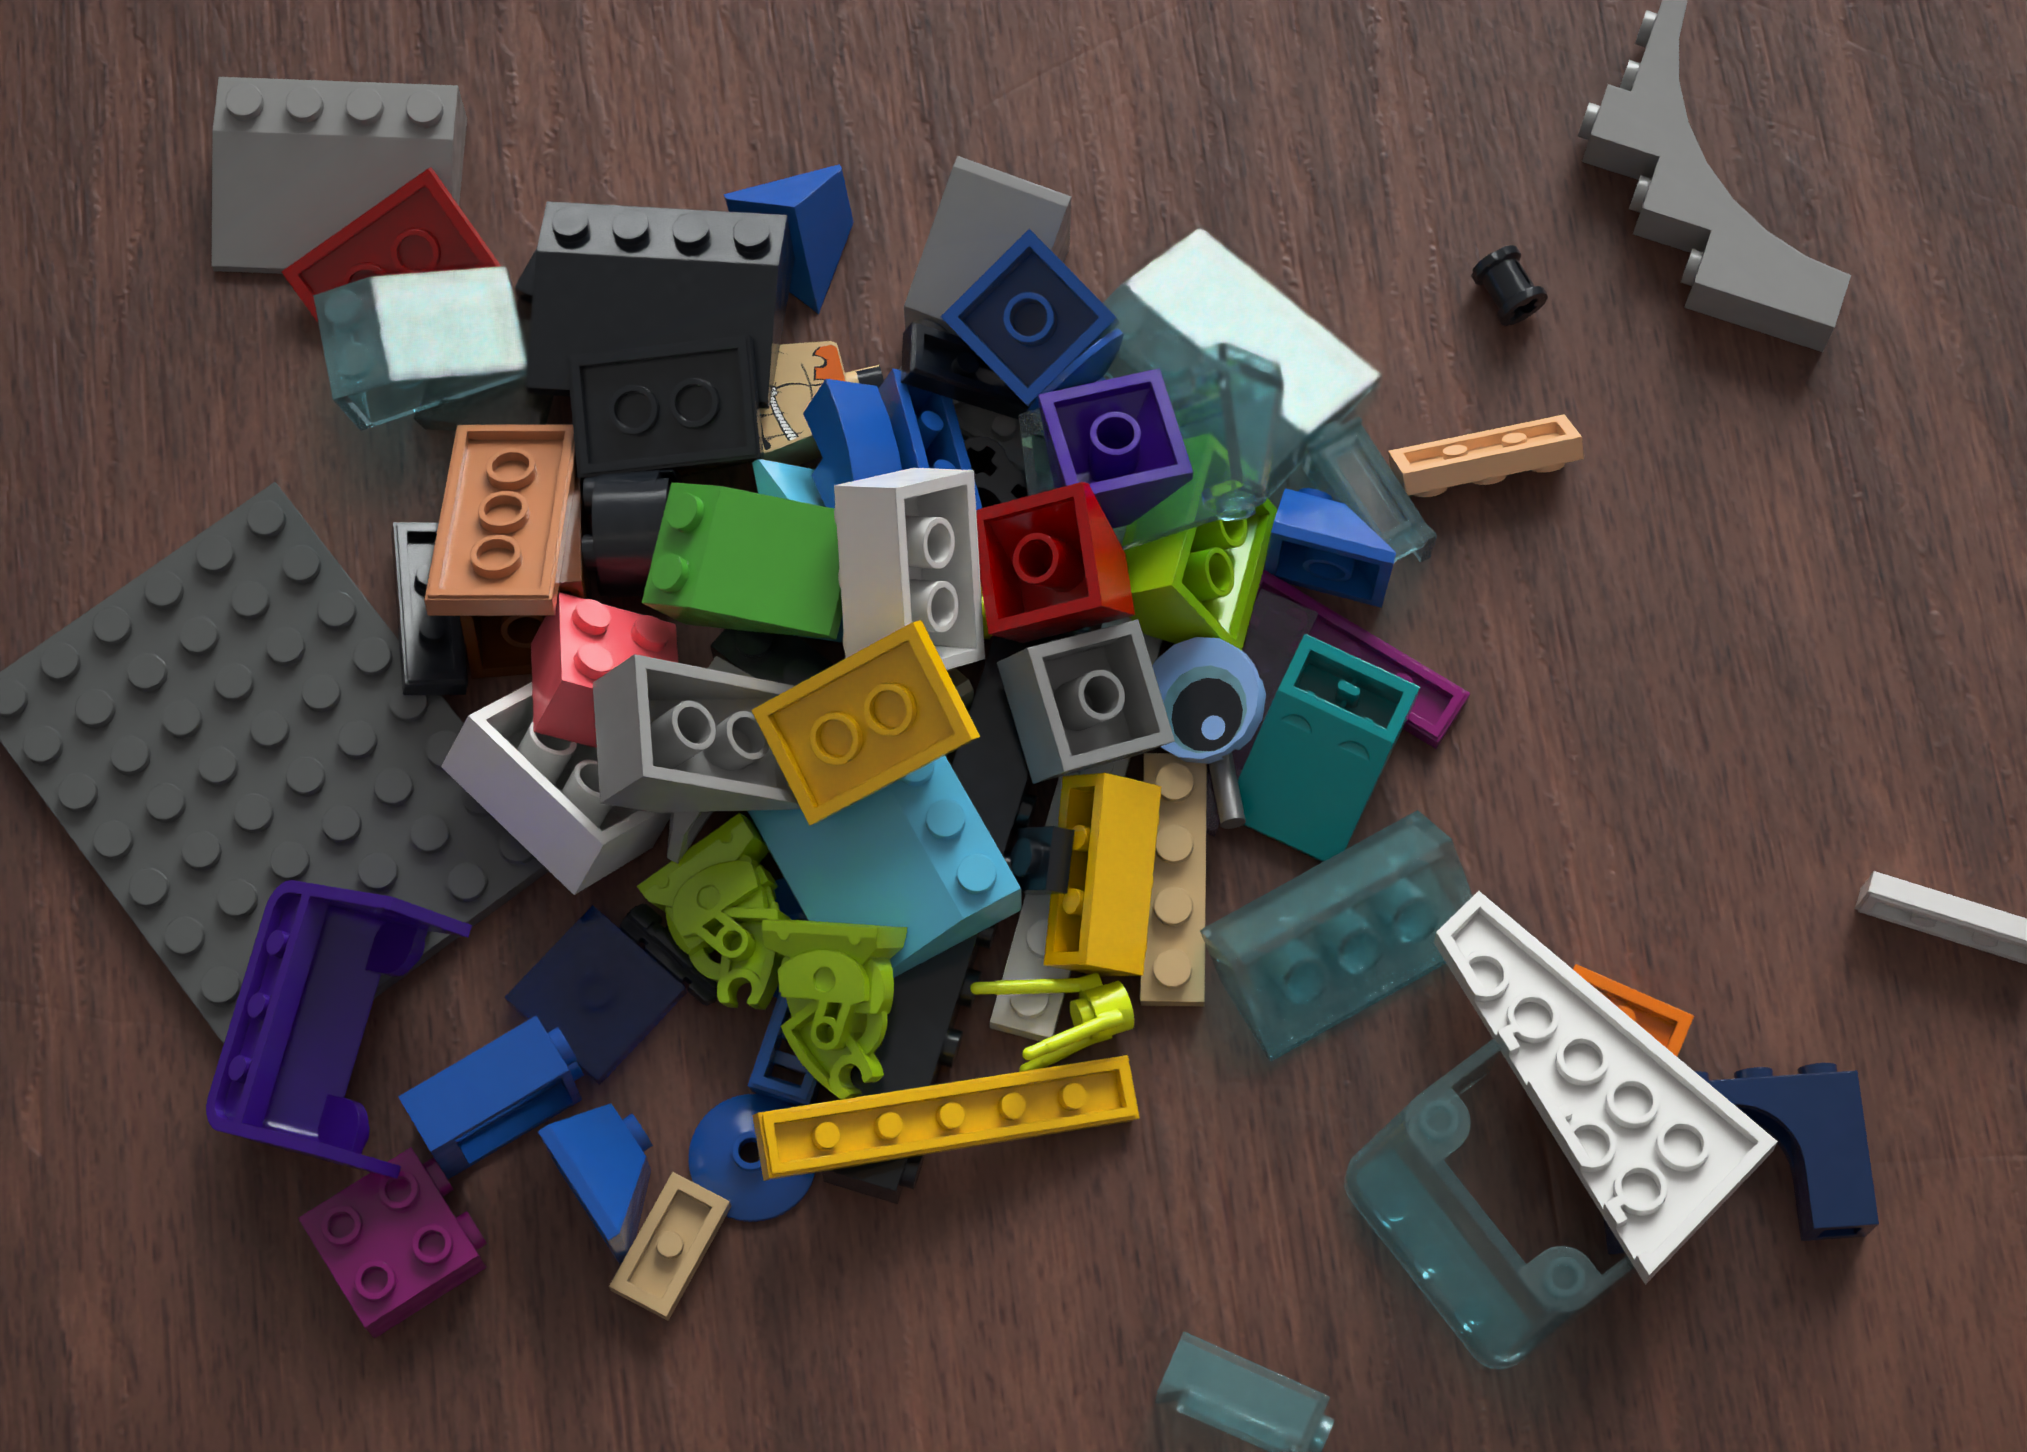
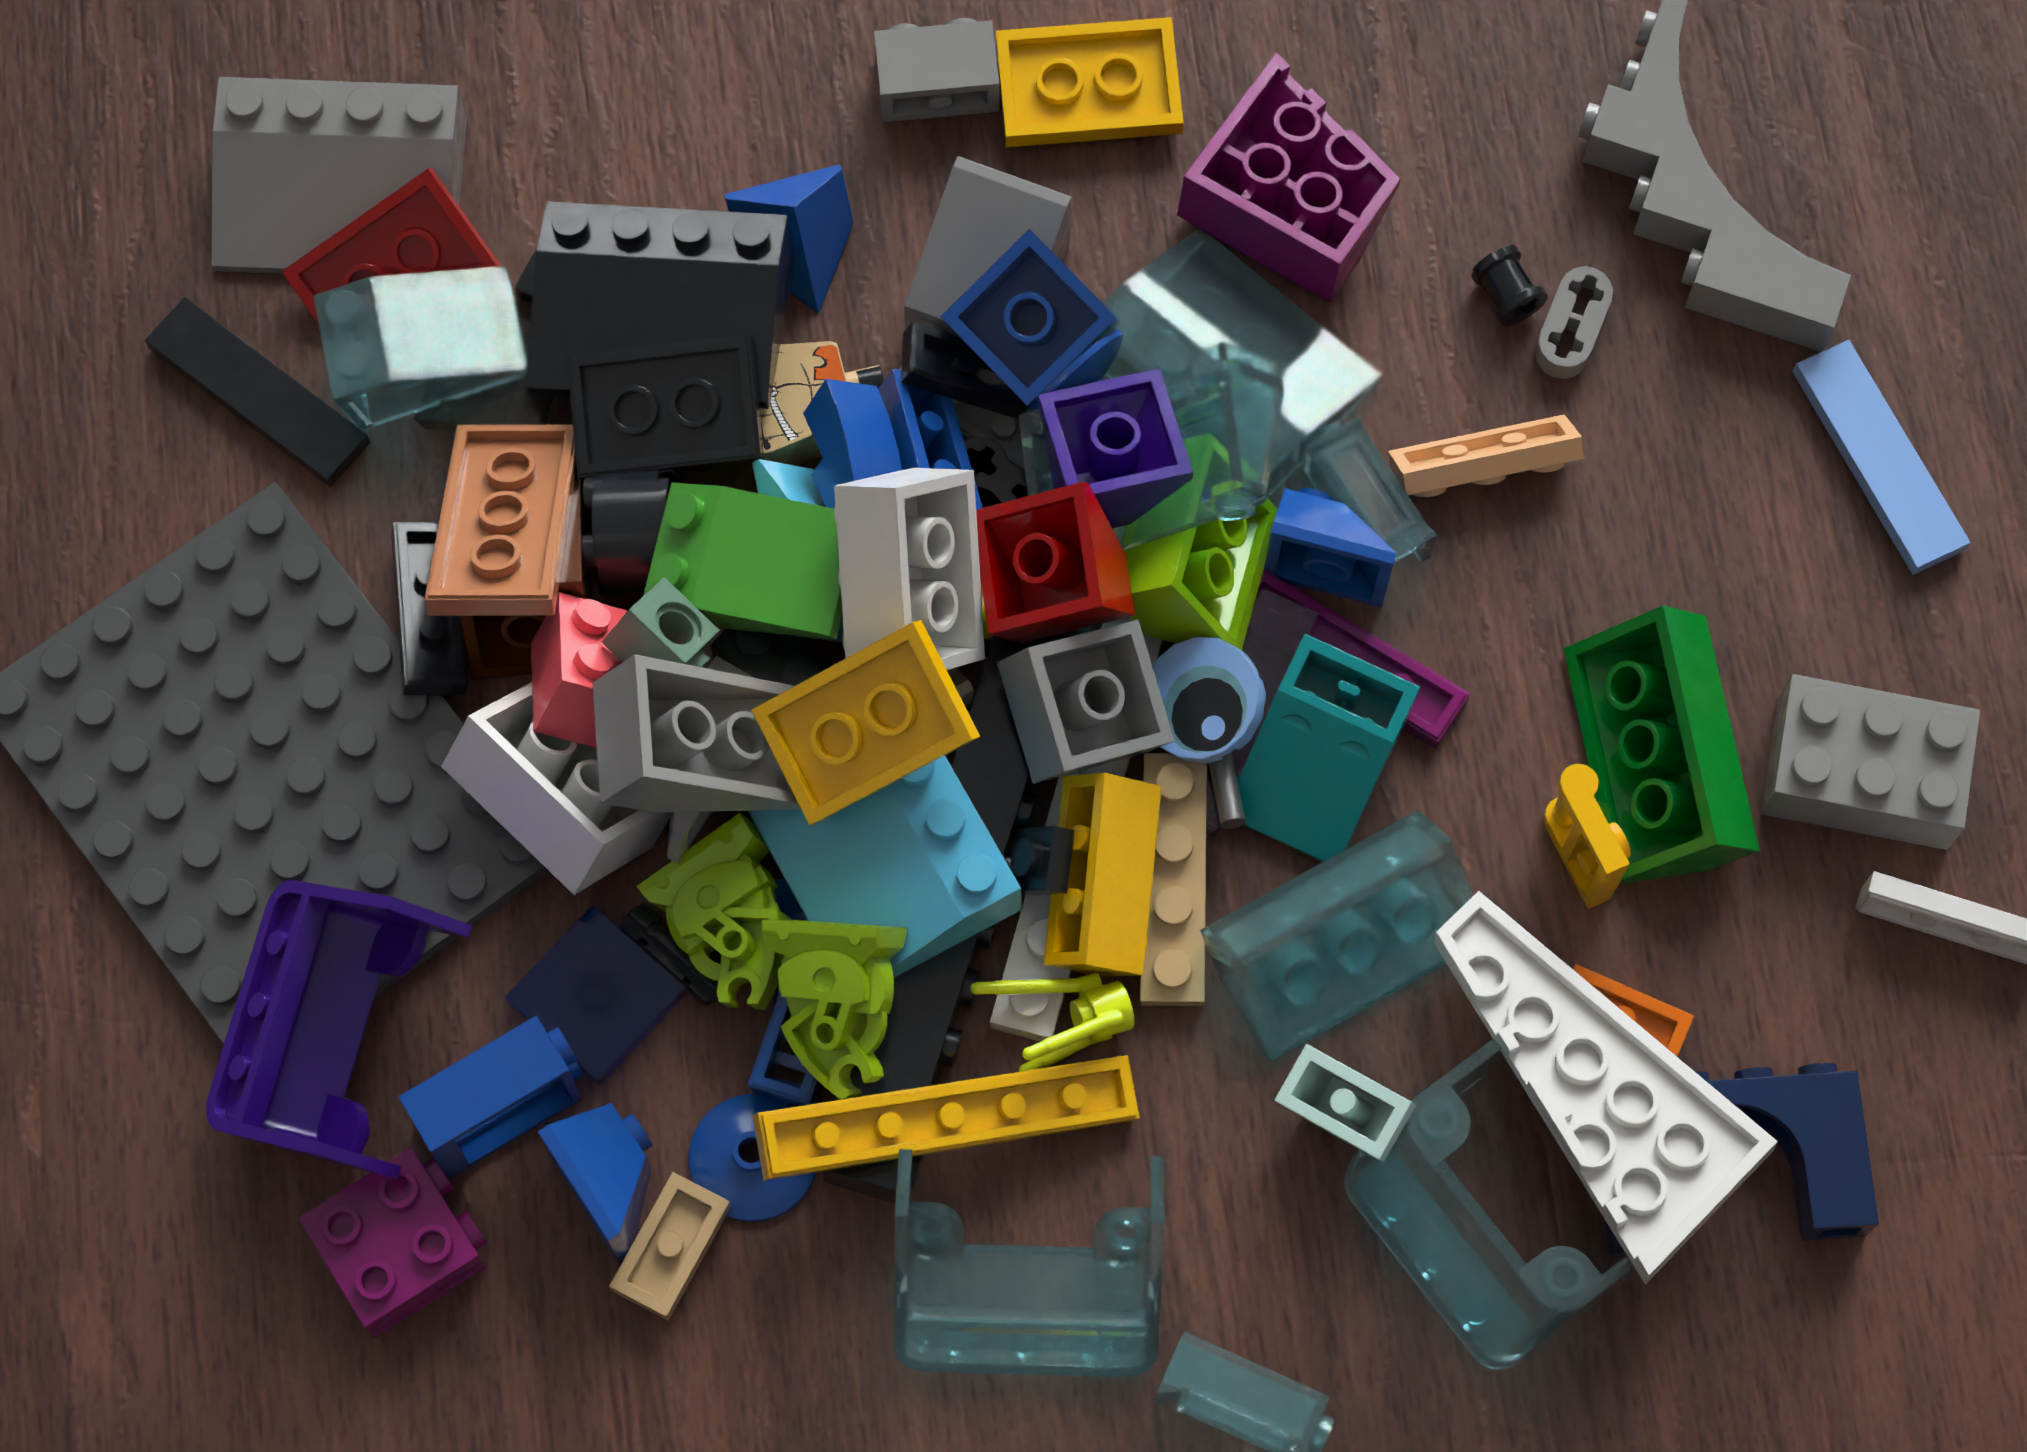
(257, 391): none -> black tile
(662, 628): none -> sand green brick
(937, 70): none -> light grey brick
(1023, 1303): none -> clear light blue windscreen
(1089, 82): none -> yellow plate
(1289, 185): none -> magenta wedge
(1345, 1103): none -> light aqua slope
(1561, 318): none -> light grey beam
(1584, 839): none -> yellow plate
(1662, 743): none -> green slope
(1870, 762): none -> light grey brick
(1881, 457): none -> light blue tile

